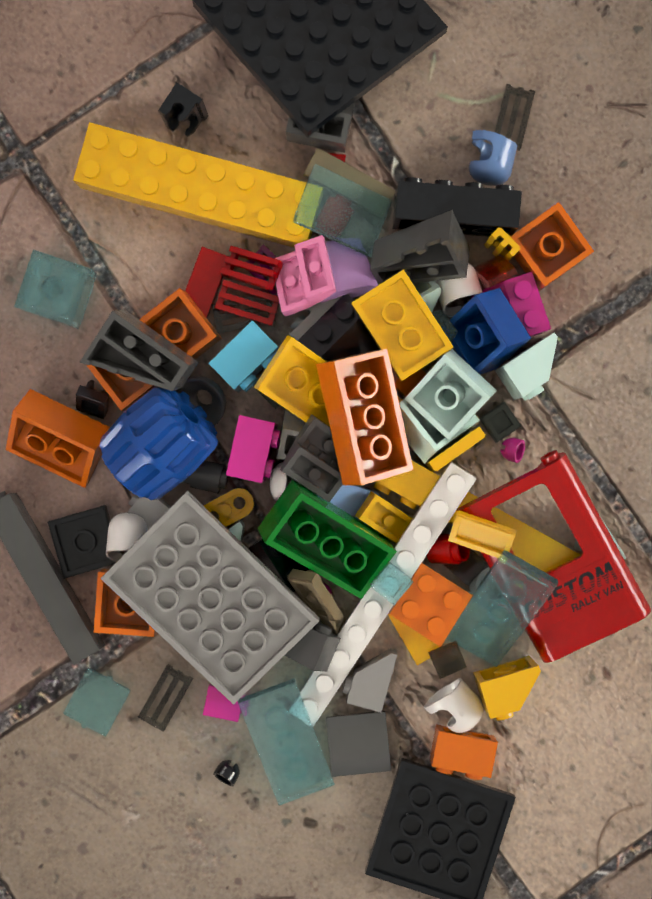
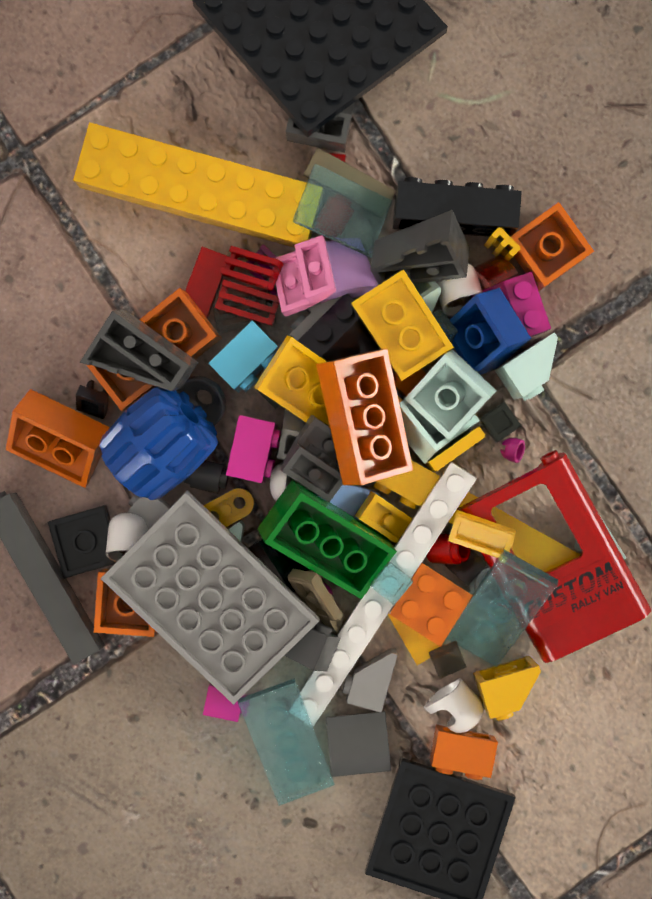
(55, 289): clear light blue brick -> none
(96, 701): clear light blue piece -> none
(178, 675): clear smoke tile -> none
(181, 106): black hinge -> none
(226, 773): black hinge -> none
(495, 158): medium blue helmet -> none
(518, 93): clear smoke tile -> none

